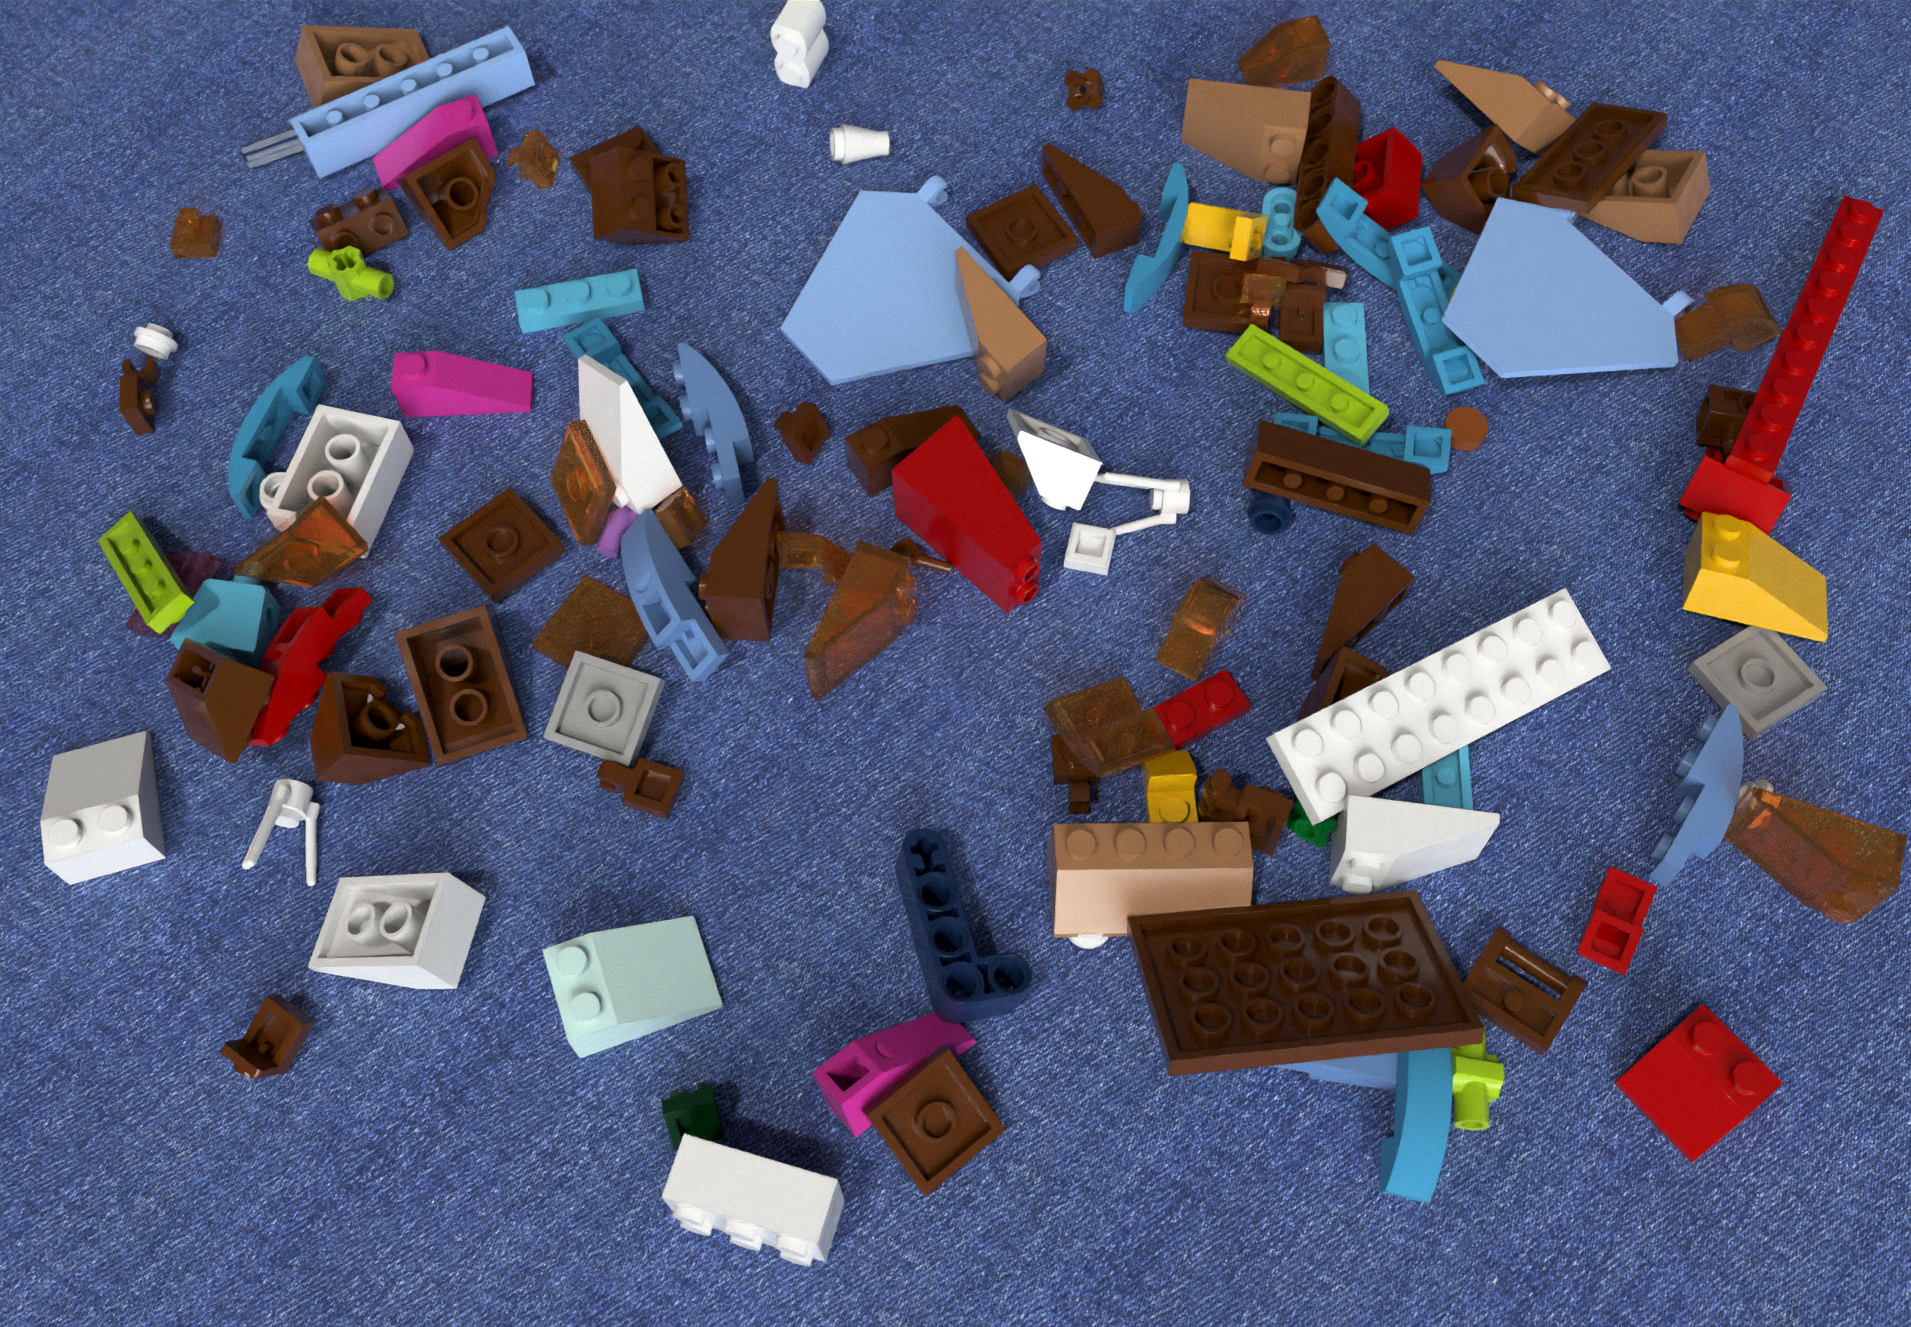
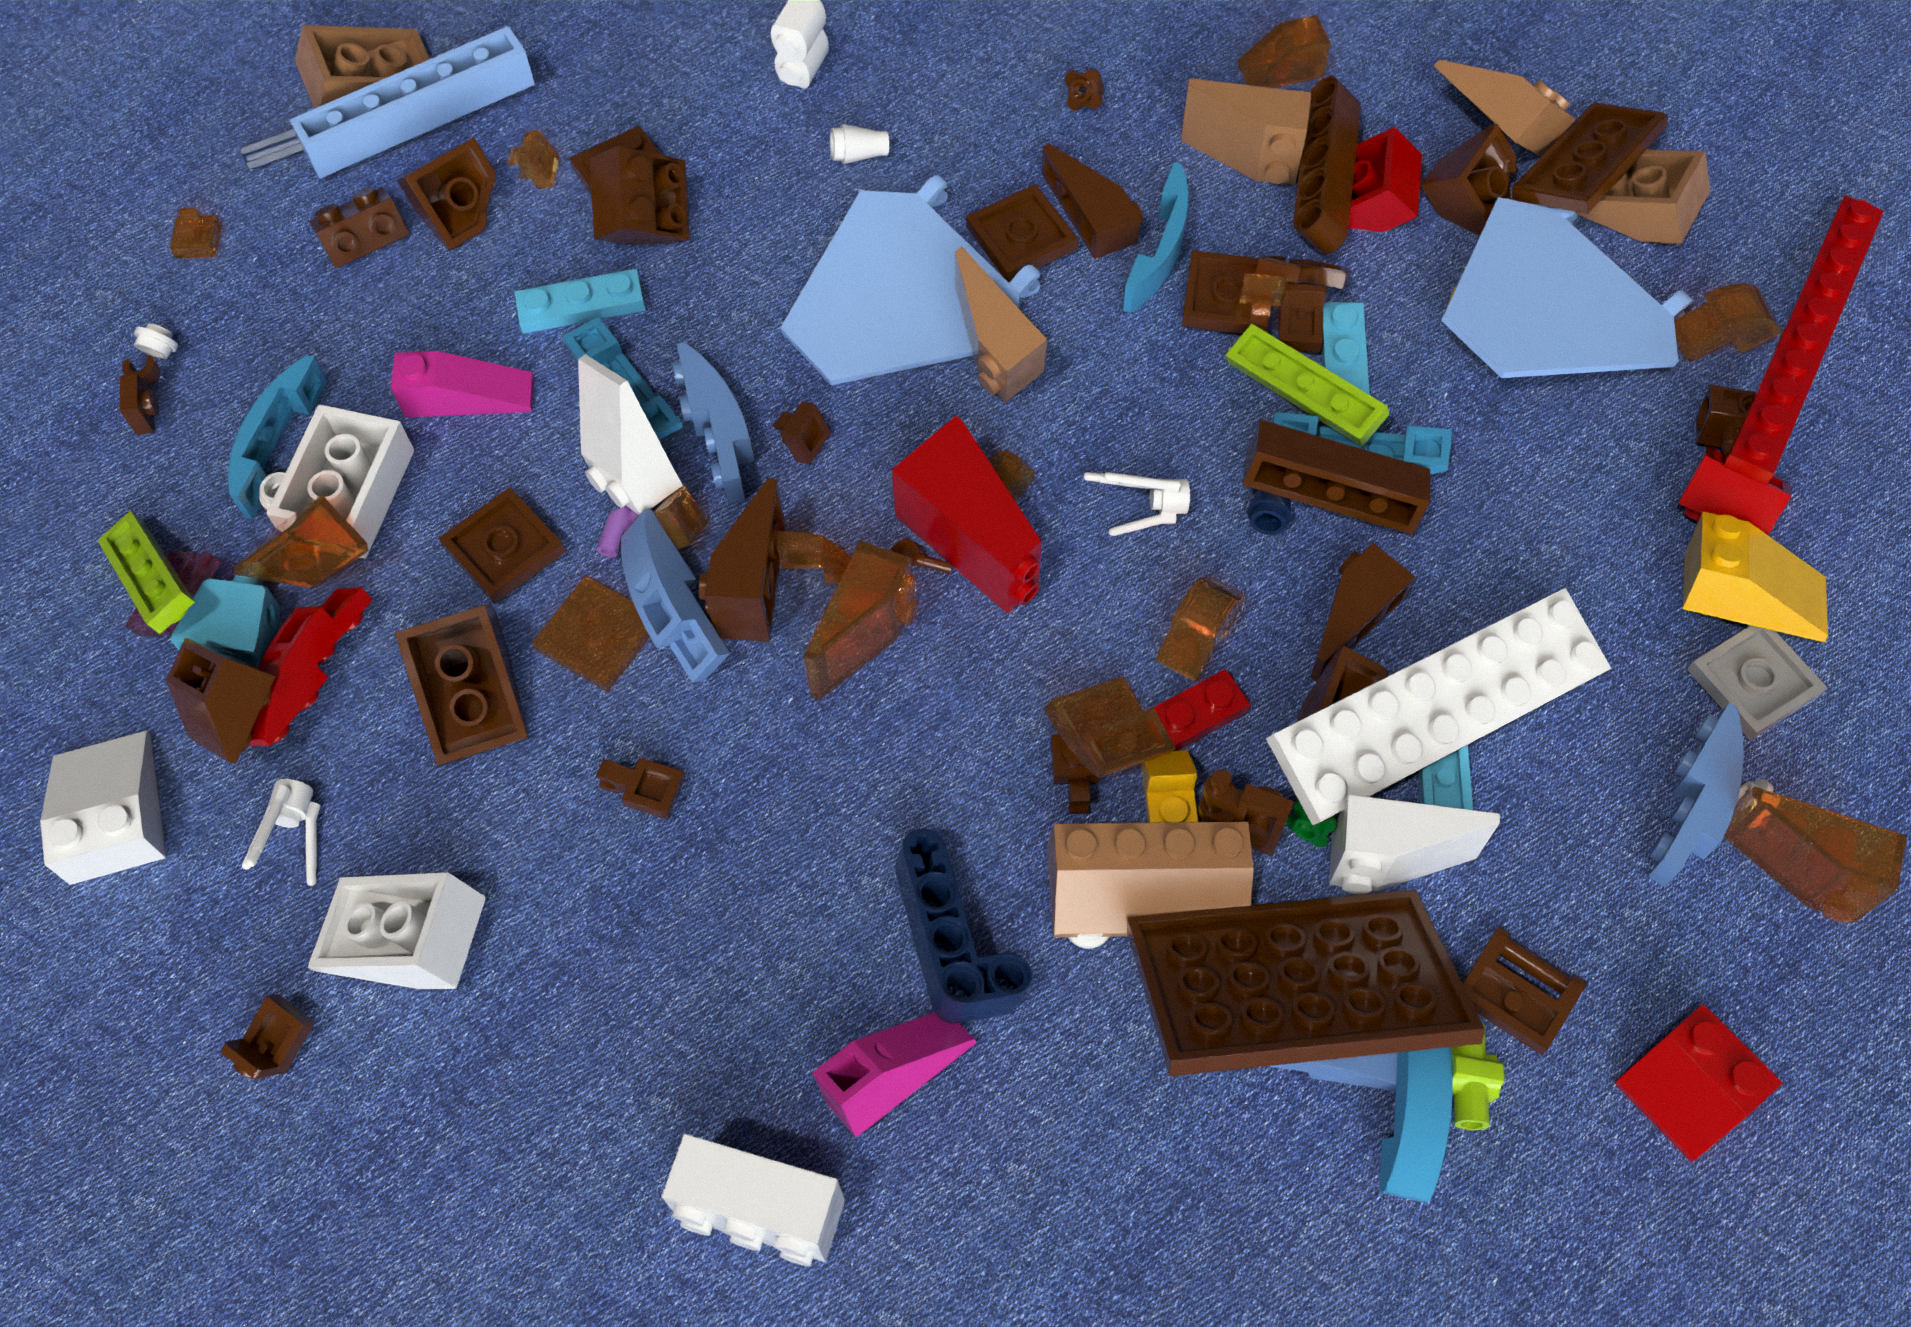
(351, 273): lime axle -> none
(363, 734): reddish brown slope -> none
(432, 136): dark pink slope -> none
(582, 482): clear orange tile -> none
(604, 709): light grey plate -> none
(630, 982): light aqua slope -> none
(693, 1115): dark green tile -> none
(890, 440): reddish brown slope -> none
(933, 1120): reddish brown plate -> none
(1057, 460): white slope -> none
(1090, 548): white tile -> none
(1226, 230): yellow bracket -> none
(1280, 235): medium azure plate -> none
(1363, 238): dark azure slope -> none
(1423, 304): dark azure slope -> none
(1468, 428): dark orange tile -> none
(1616, 920): red slope -> none

